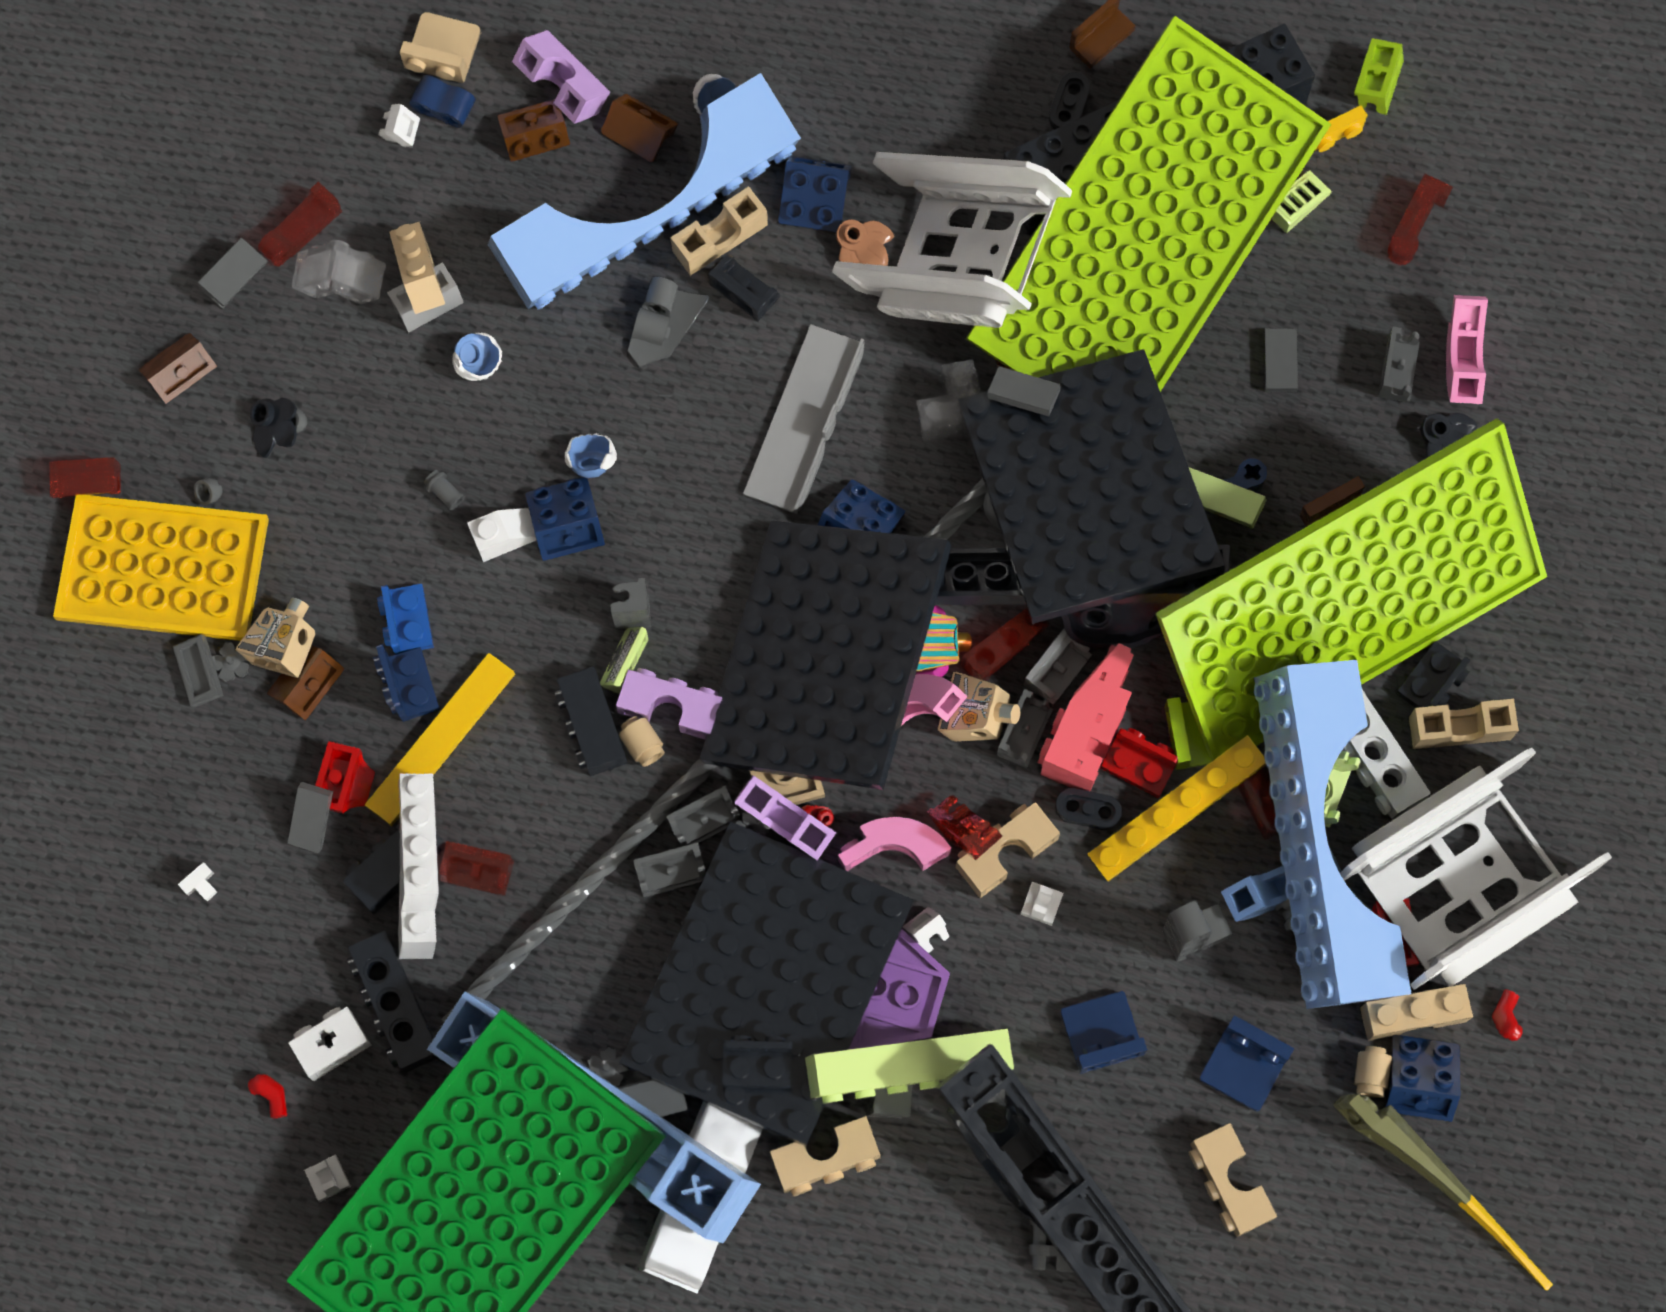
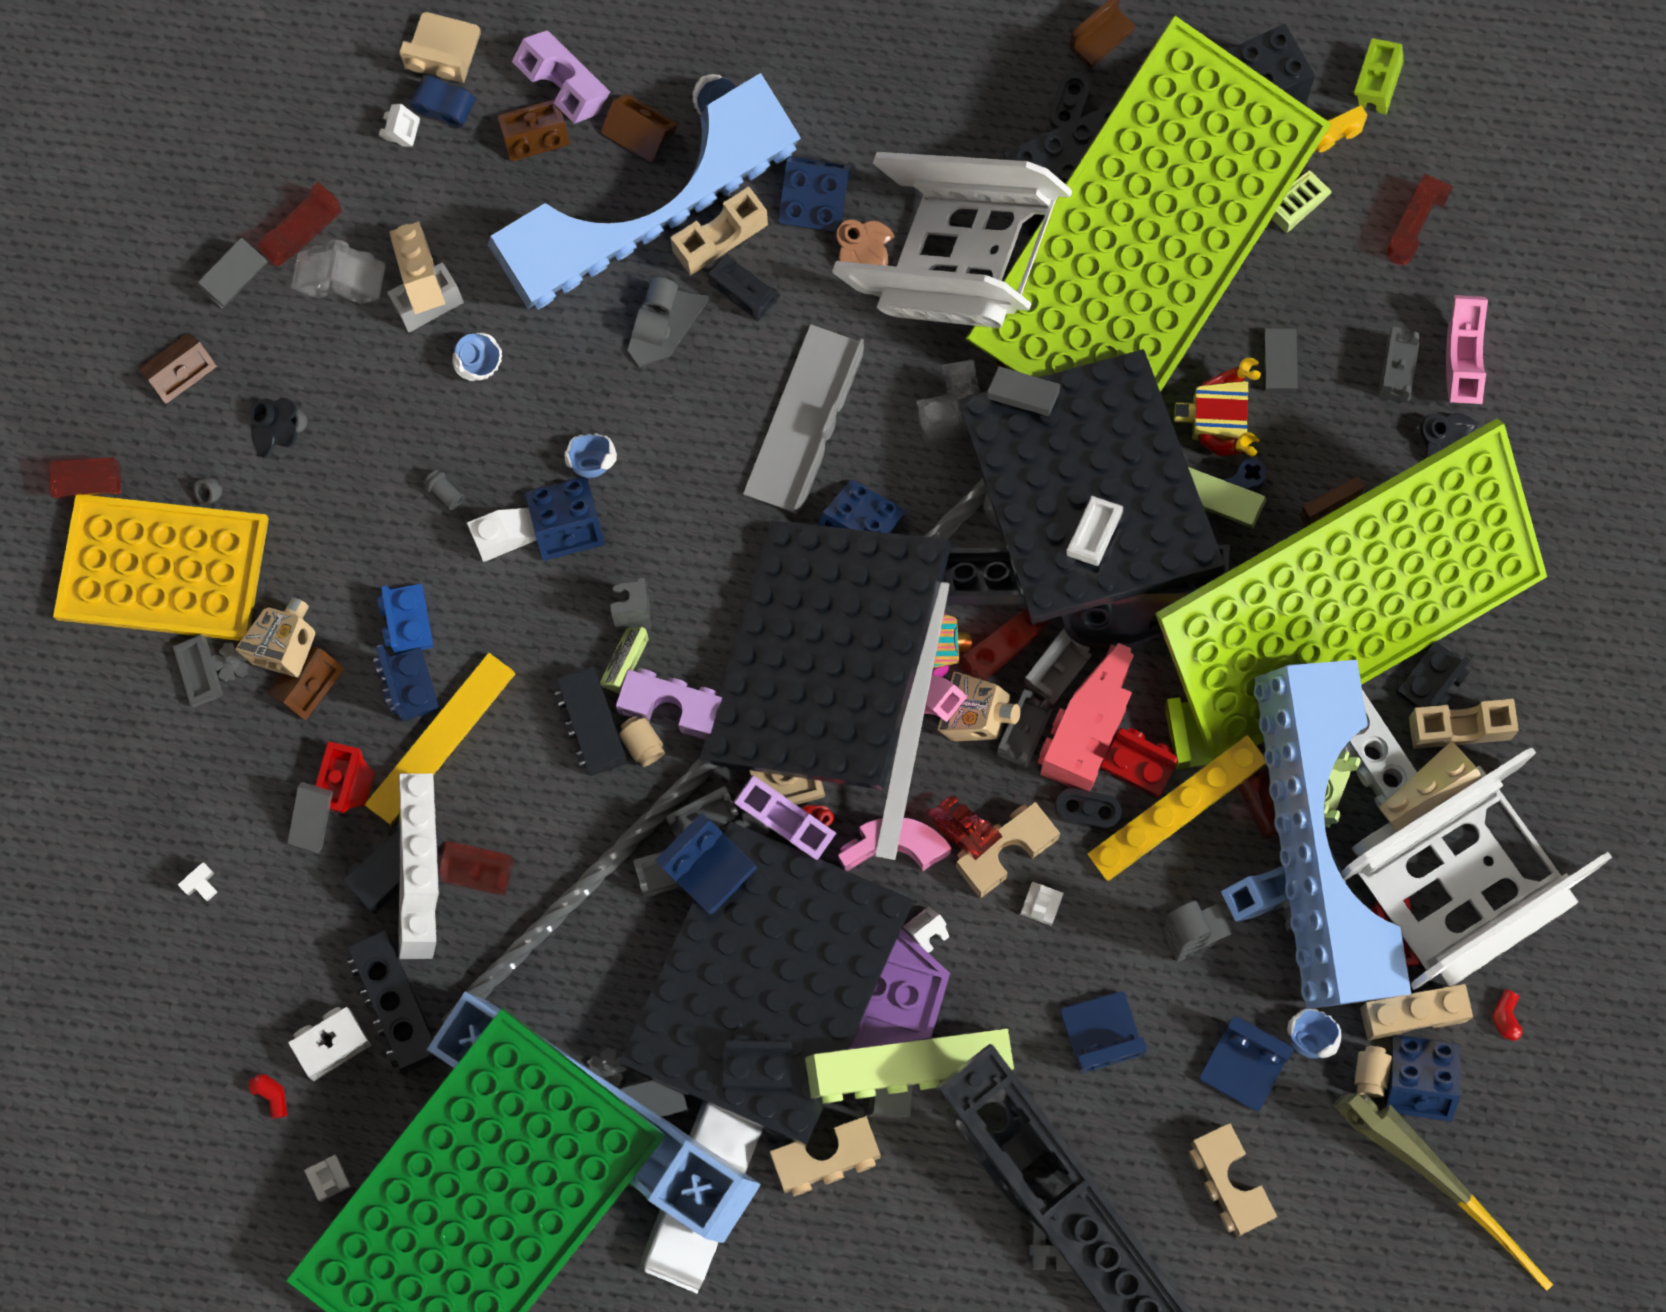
(706, 863): none -> dark blue bracket
(910, 735): none -> white sticker
(1094, 530): none -> white tile
(1221, 412): none -> torso
(1314, 1034): none -> medium blue hair
(1431, 786): none -> tan wing

